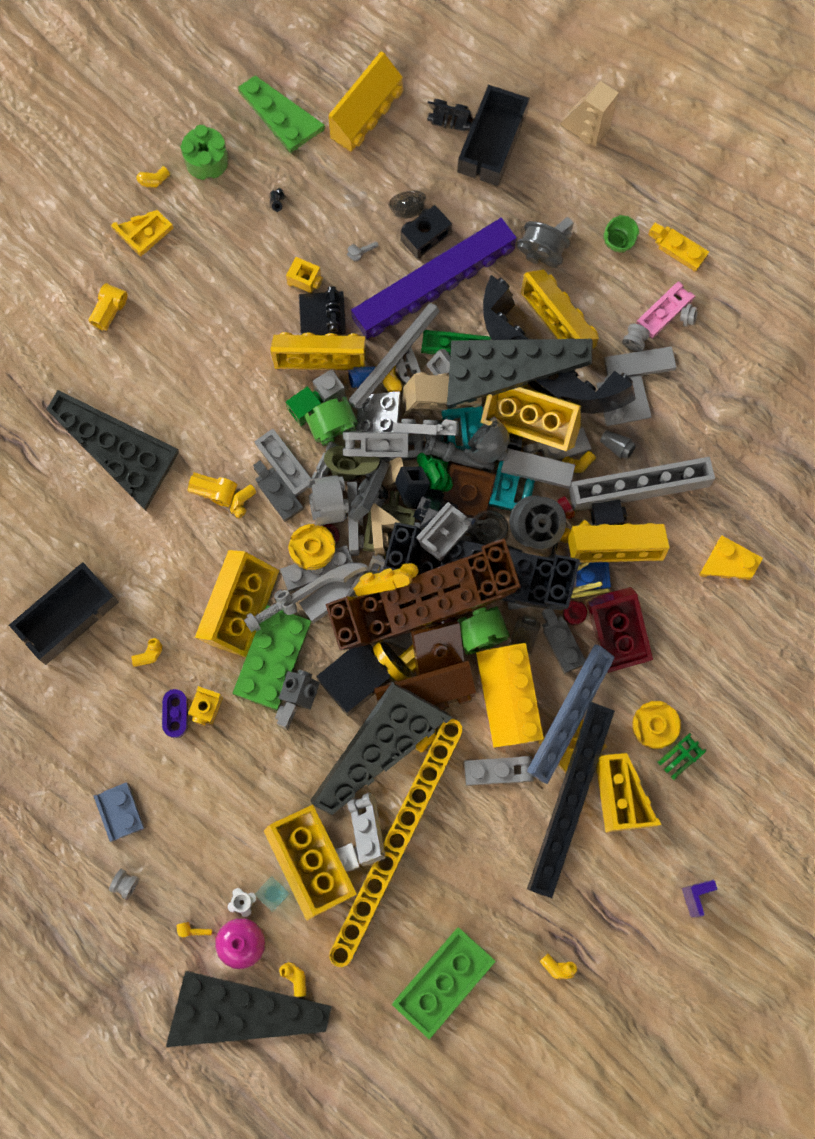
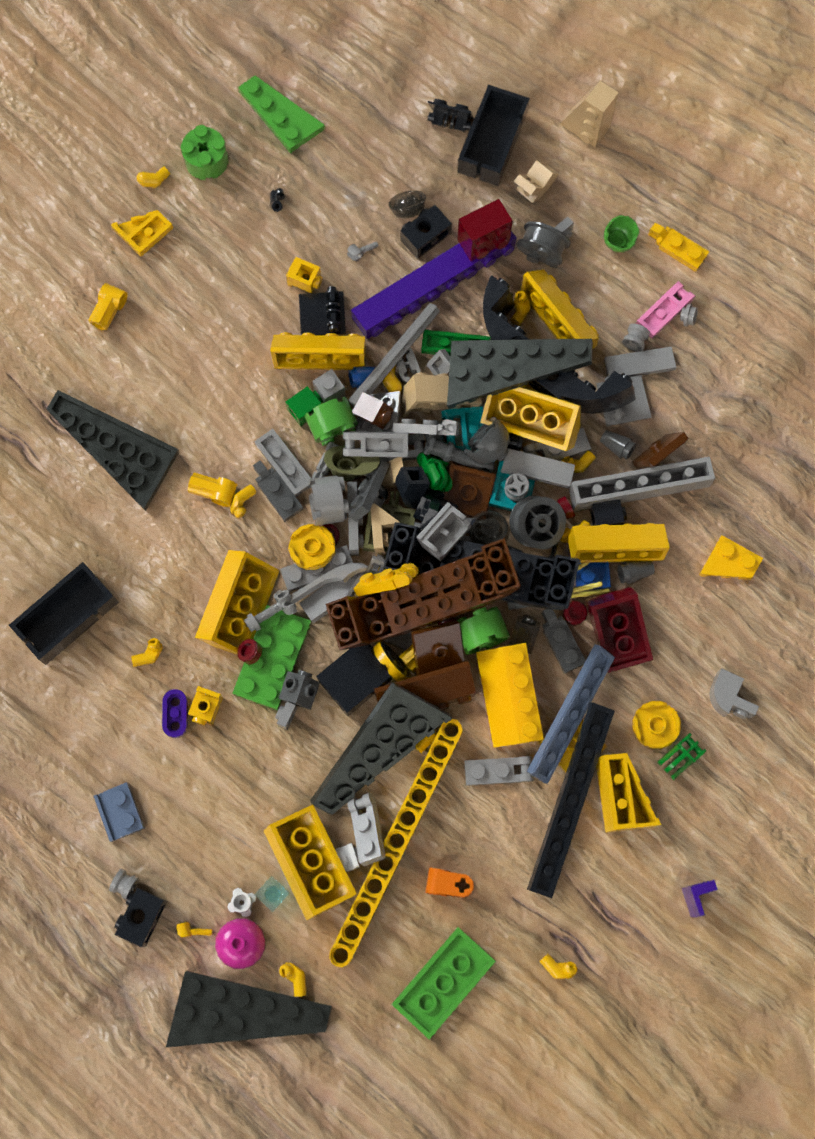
(151, 906): none -> black brick
(249, 651): none -> dark red tile
(365, 102): yellow slope -> none
(373, 410): none -> brick
(443, 883): none -> orange piece
(484, 230): none -> dark red brick
(519, 483): none -> light grey wheel
(522, 307): none -> yellow arm
(536, 181): none -> tan brick
(634, 570): none -> dark grey cone
(660, 450): none -> reddish brown plate
(724, 696): none -> light grey brick

